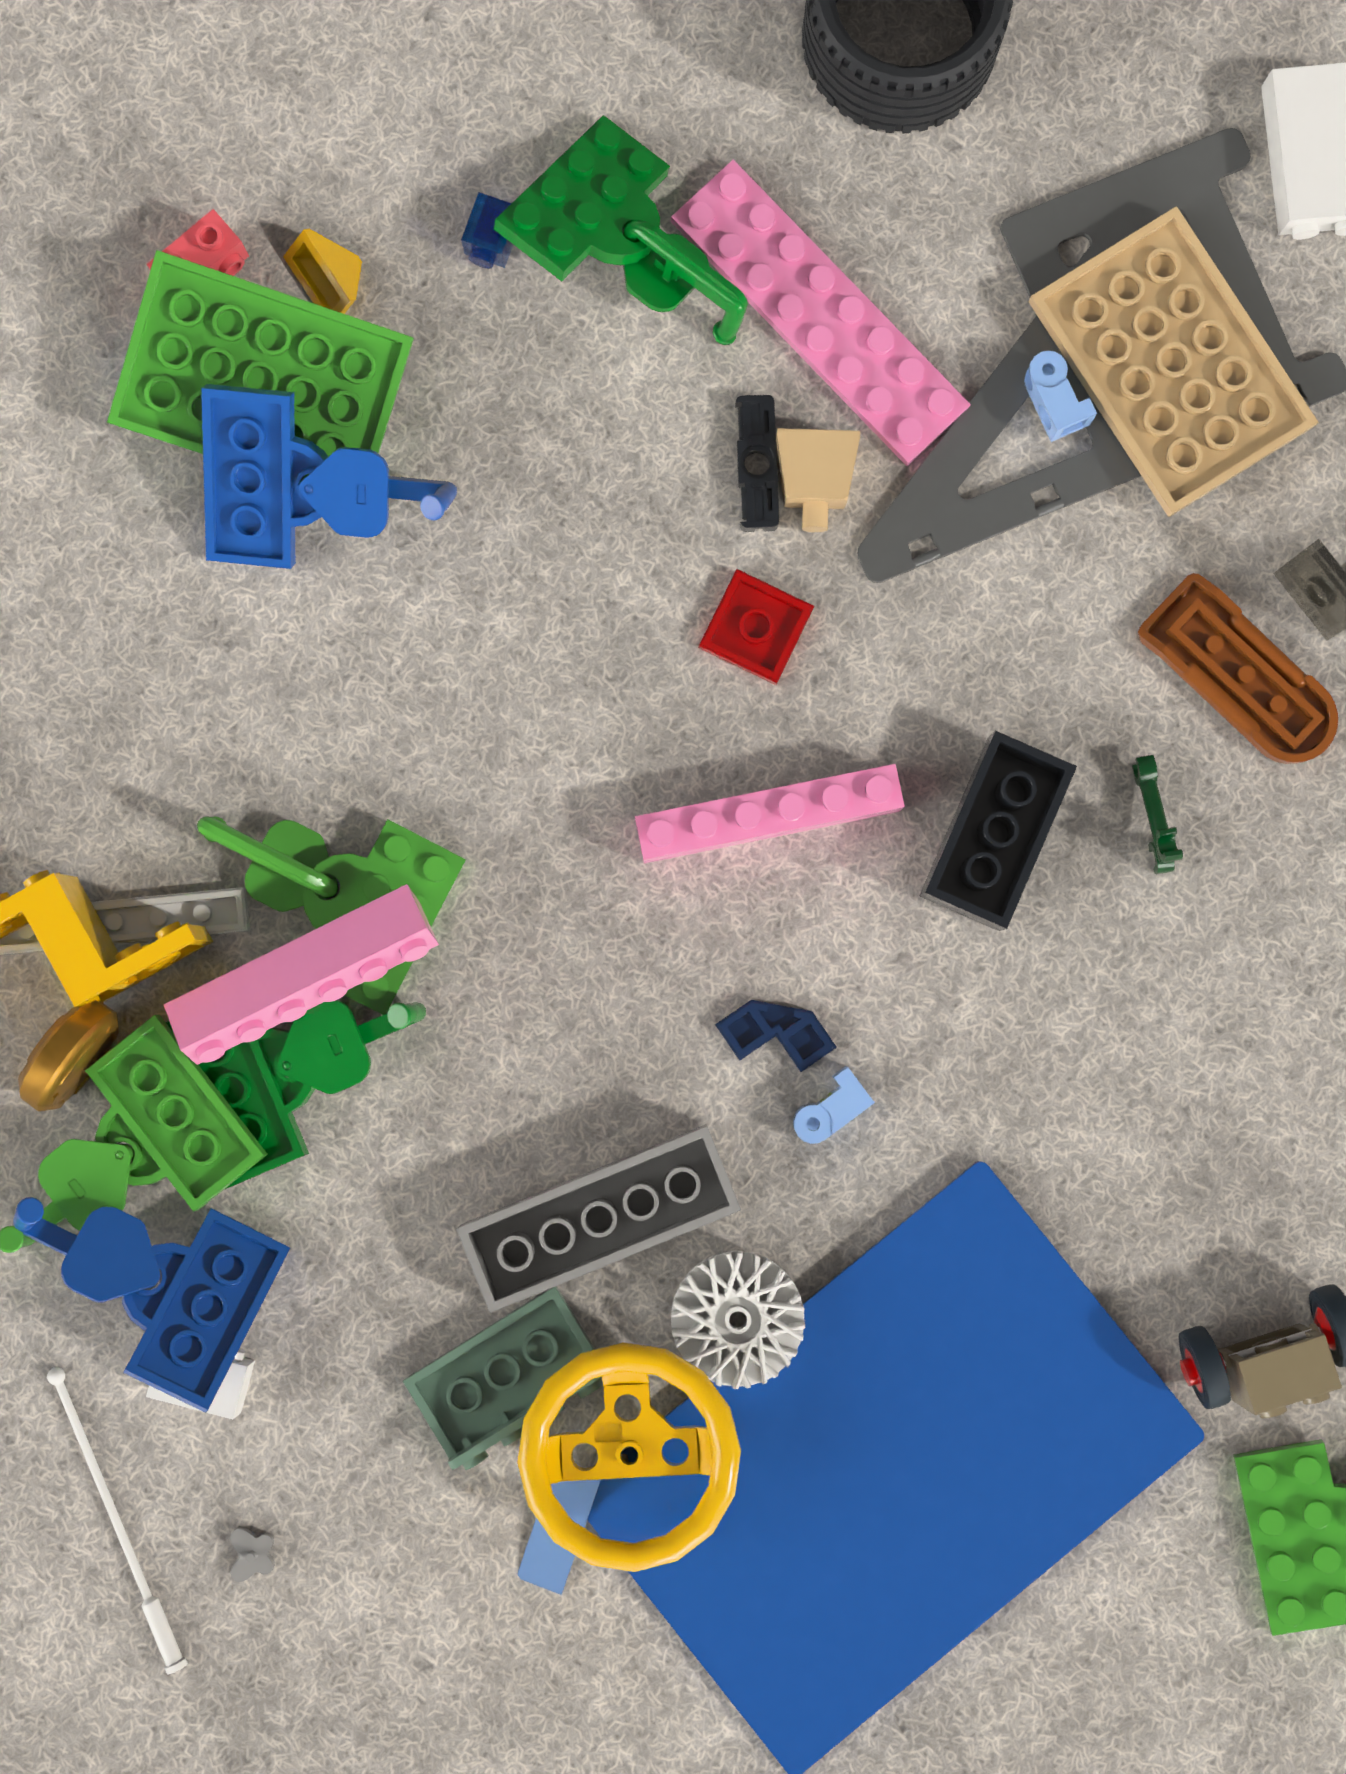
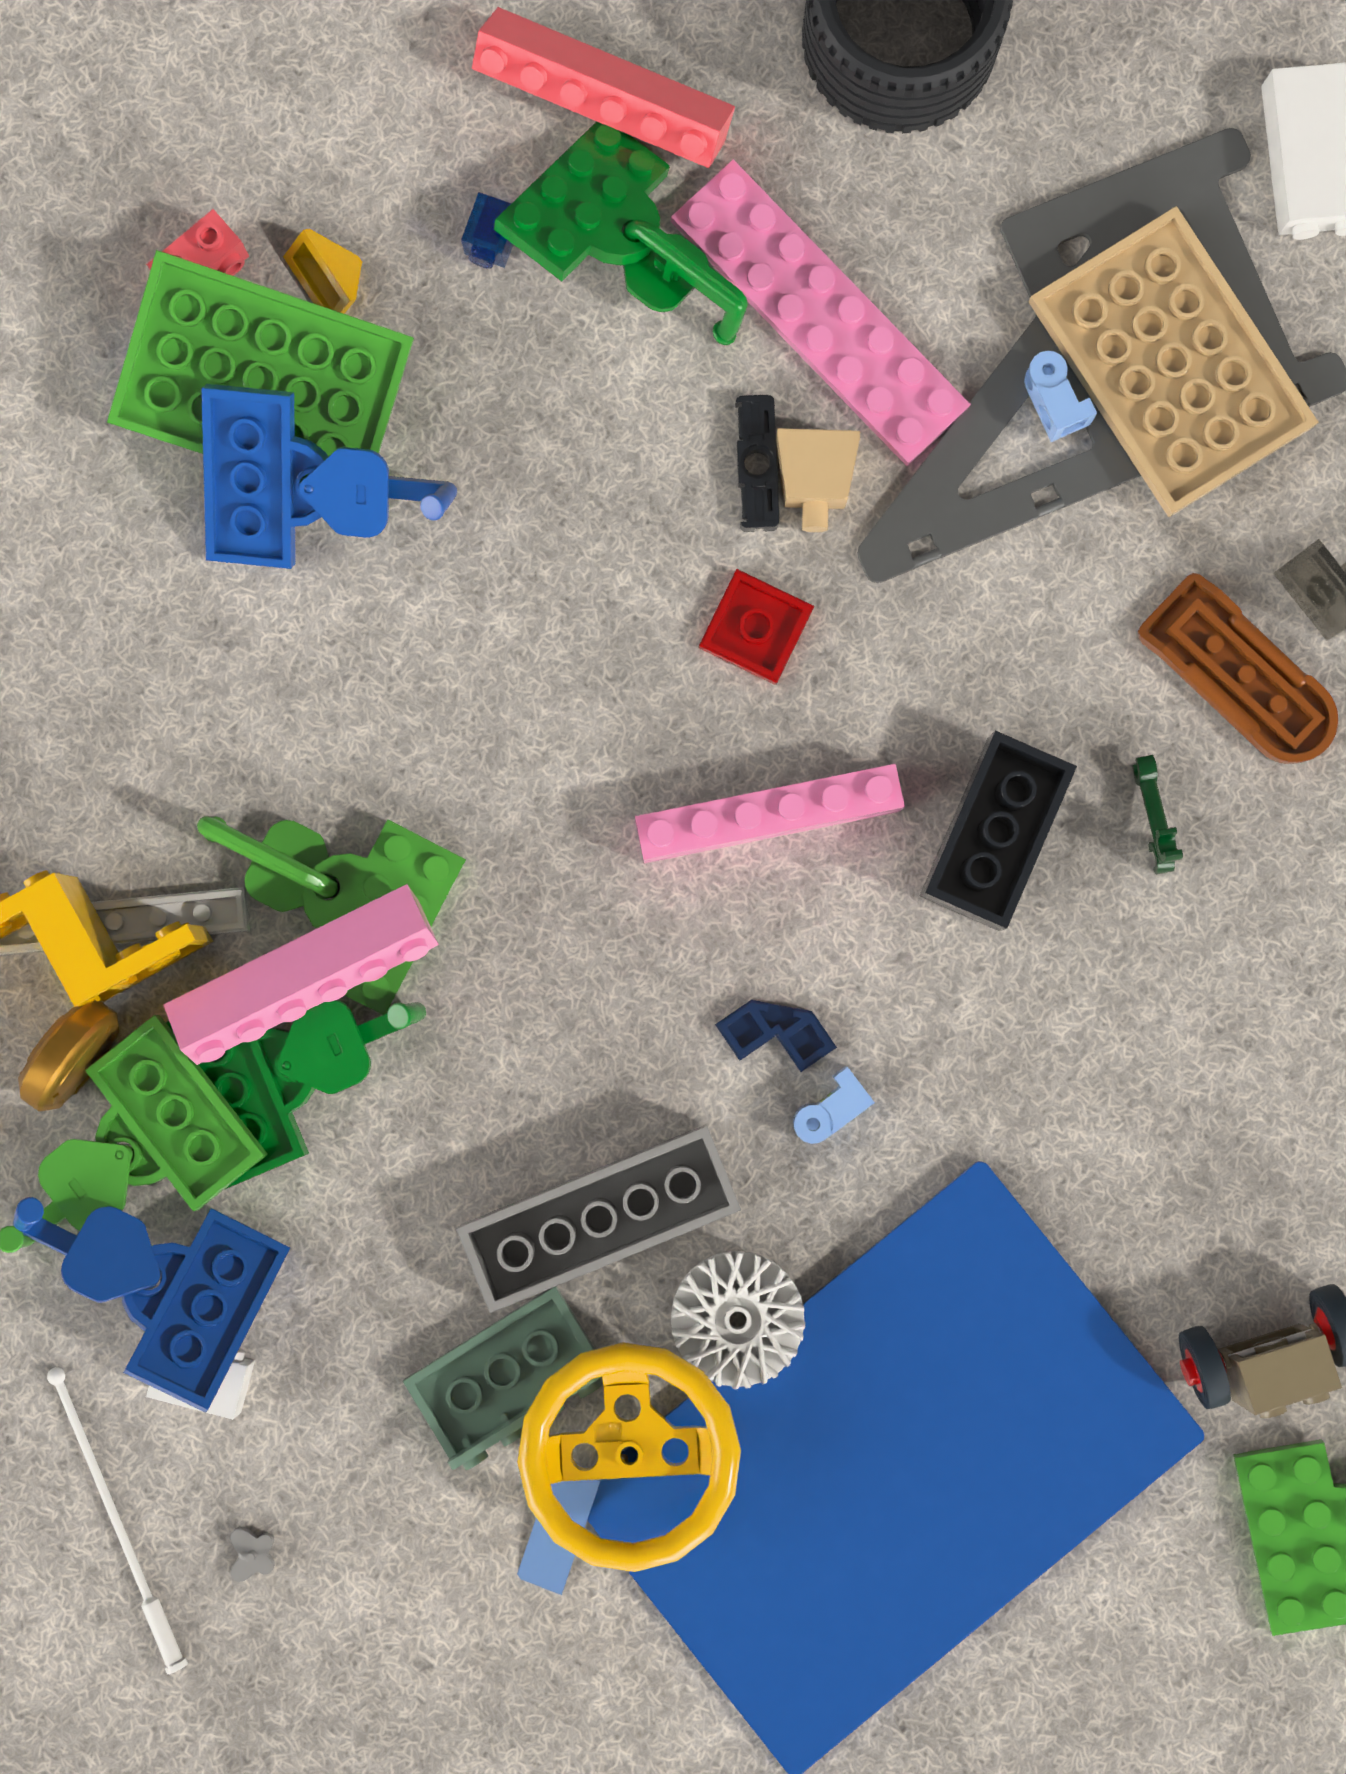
(602, 87): none -> coral brick

